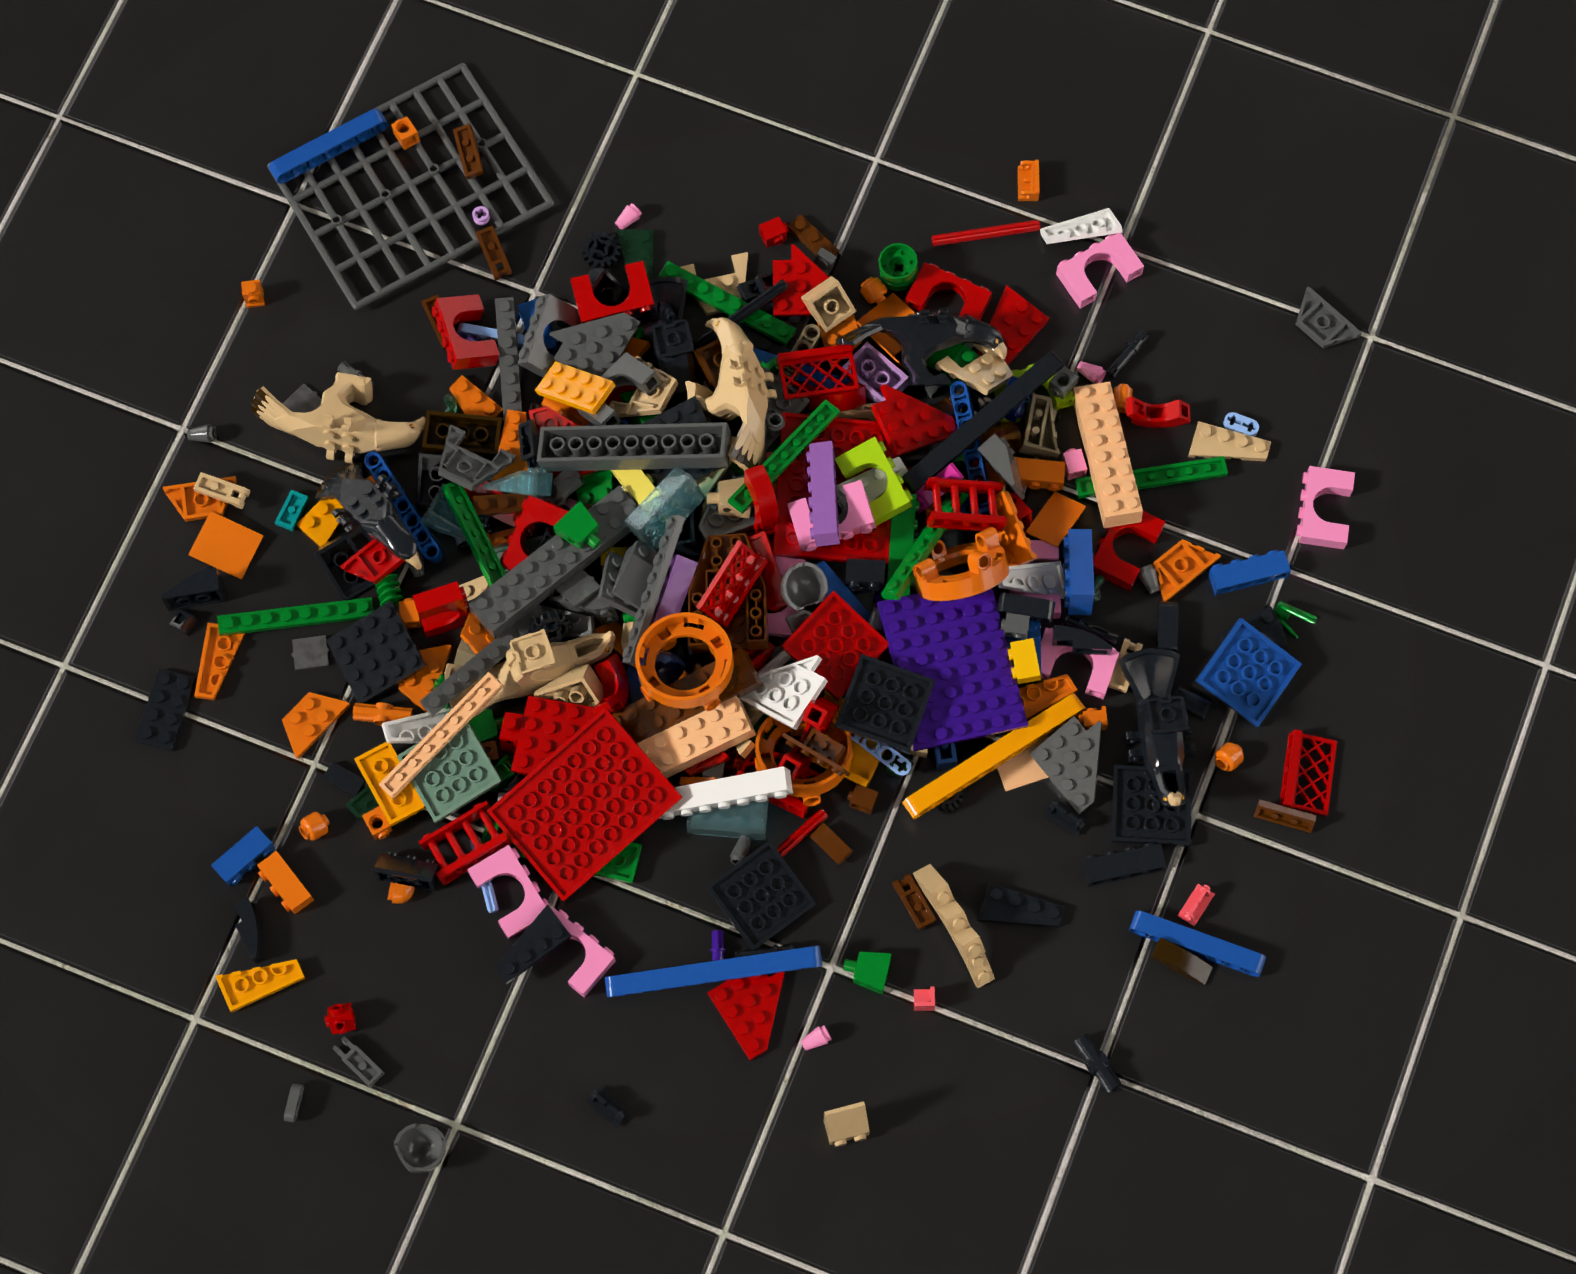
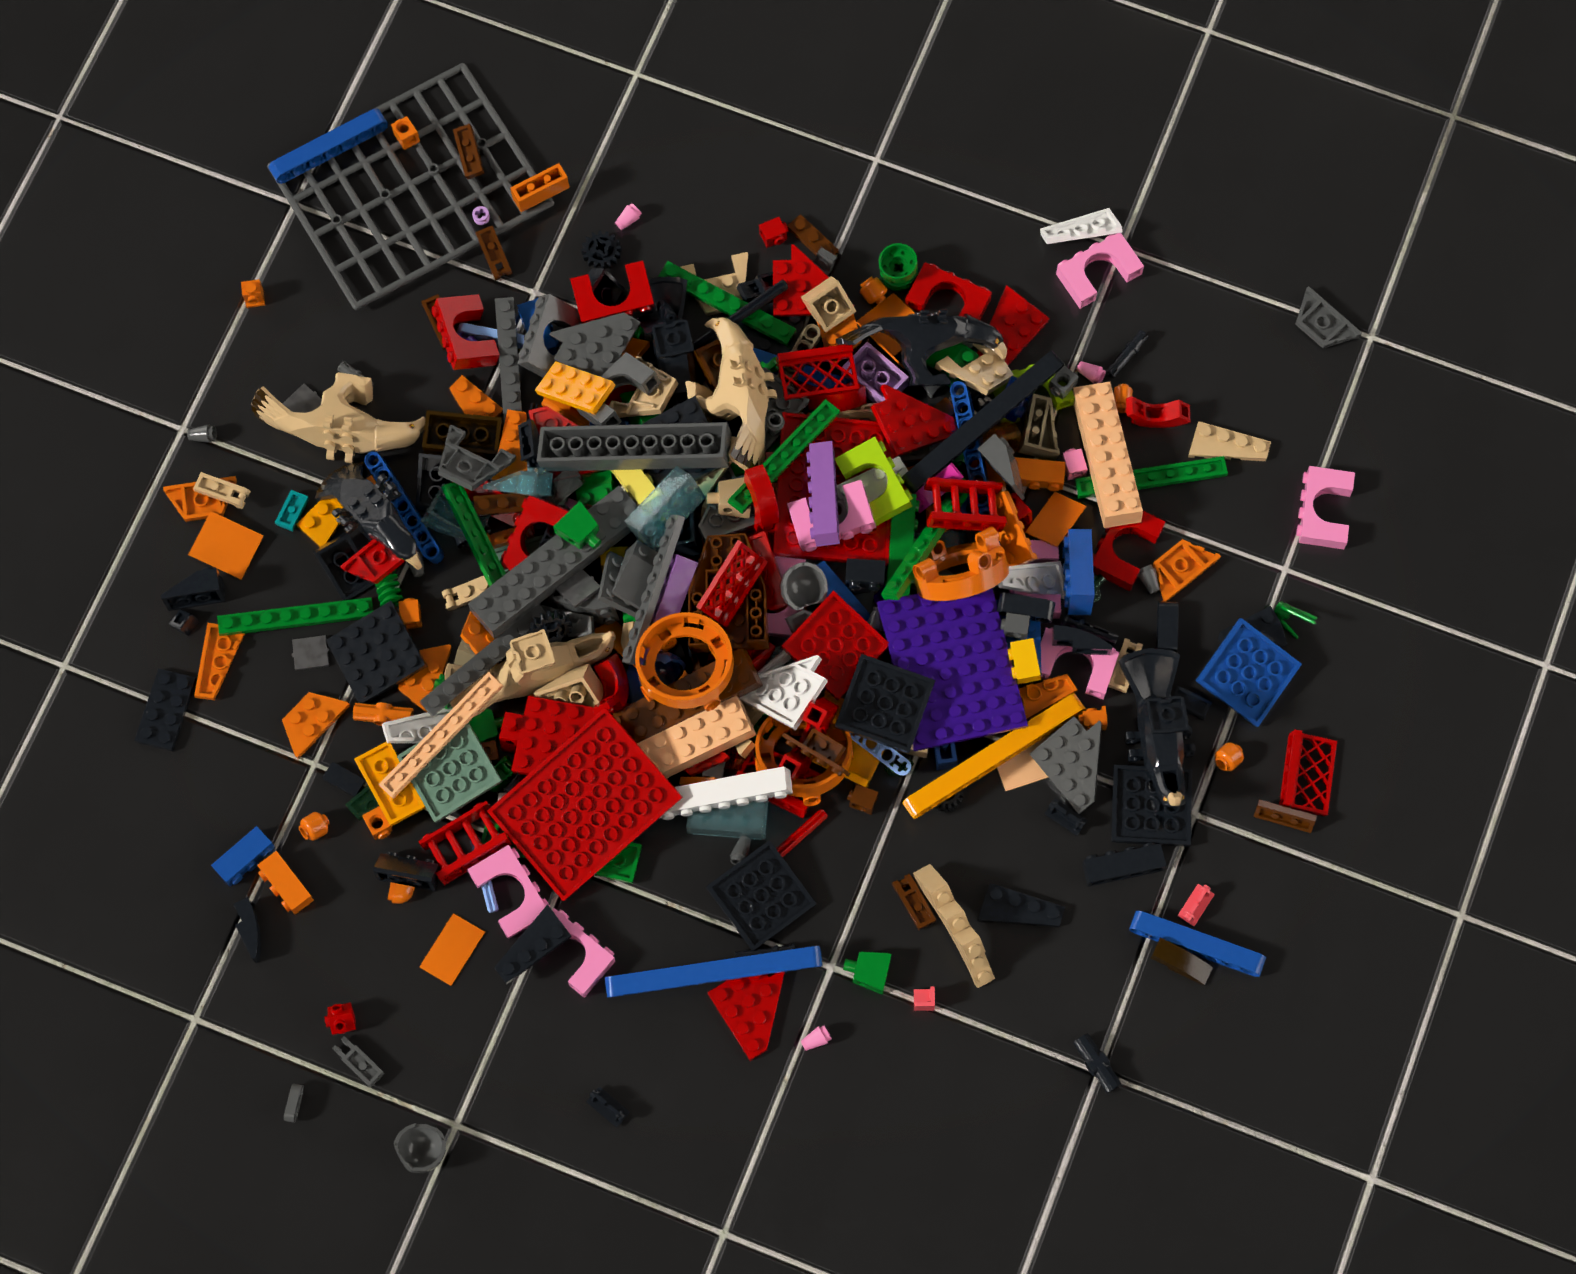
(251, 985): light orange wing -> none
(442, 608): red arch -> none
(451, 403): clear green arm -> none
(452, 949): none -> orange window
(540, 187): none -> orange brick
(637, 246): clear green wing -> none
(717, 945): dark purple axle -> none
(831, 843): reddish brown slope -> none
(846, 1124): tan slope -> none
(987, 232): red axle -> none
(1028, 181): orange hinge -> none
(1241, 424): light blue beam -> none
(1249, 572): blue brick -> none

